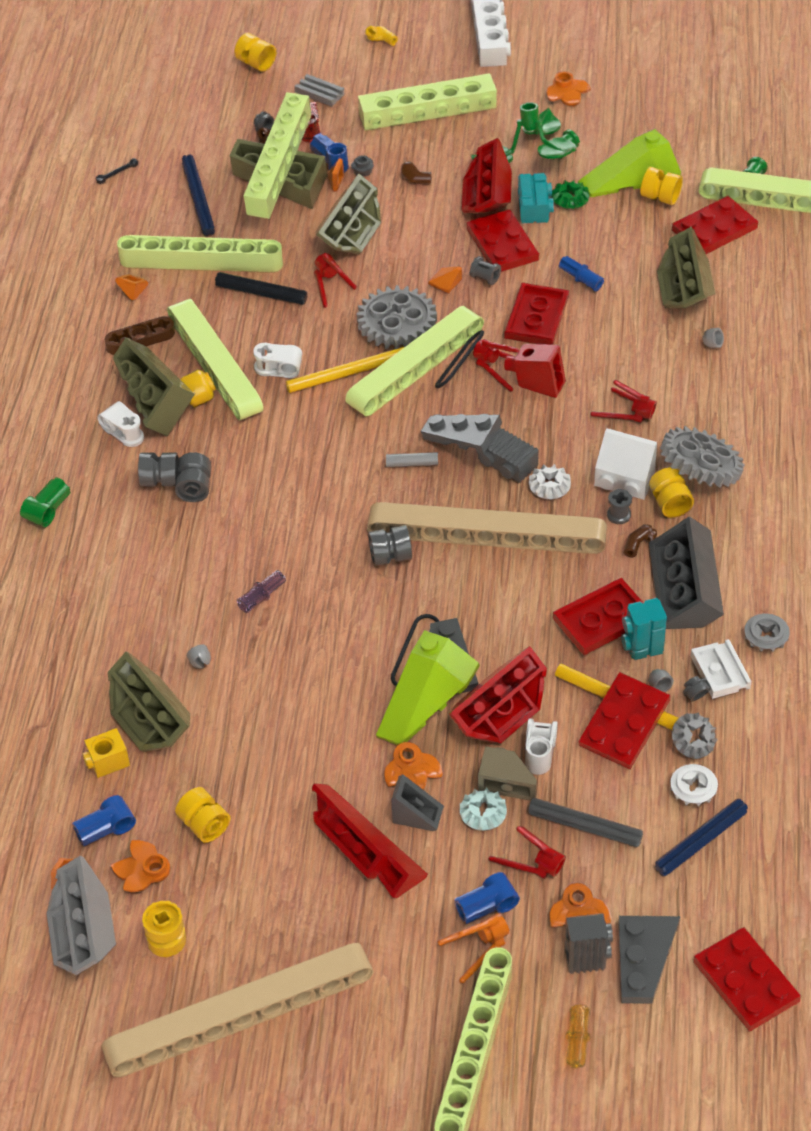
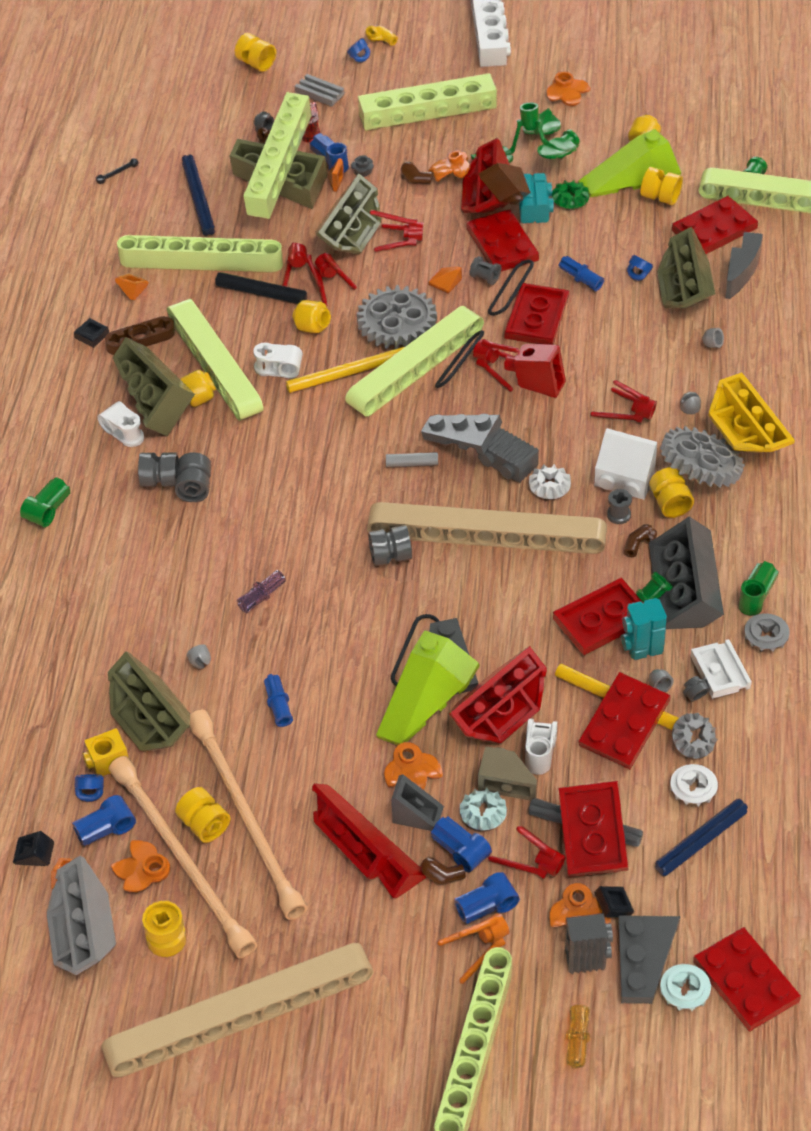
(34, 850): none -> black slope
(89, 781): none -> blue tile
(91, 332): none -> black tile
(239, 938): none -> light nougat hose
(278, 700): none -> blue axle
(290, 900): none -> light nougat hose
(297, 258): none -> red plant
(311, 316): none -> yellow head
(356, 48): none -> blue tile
(412, 230): none -> red plant
(441, 874): none -> reddish brown arm
(455, 162): none -> orange plate
(464, 847): none -> blue piece
(506, 182): none -> reddish brown slope
(515, 291): none -> black piece
(593, 829): none -> red plate
(613, 901): none -> black tile
(641, 264): none -> blue tile
(643, 125): none -> yellow head
(654, 588): none -> green bush
(676, 977): none -> light aqua gear
(690, 403): none -> light grey hinge
(743, 263): none -> dark grey slope
(746, 418): none -> yellow wedge
(757, 588): none -> green piece

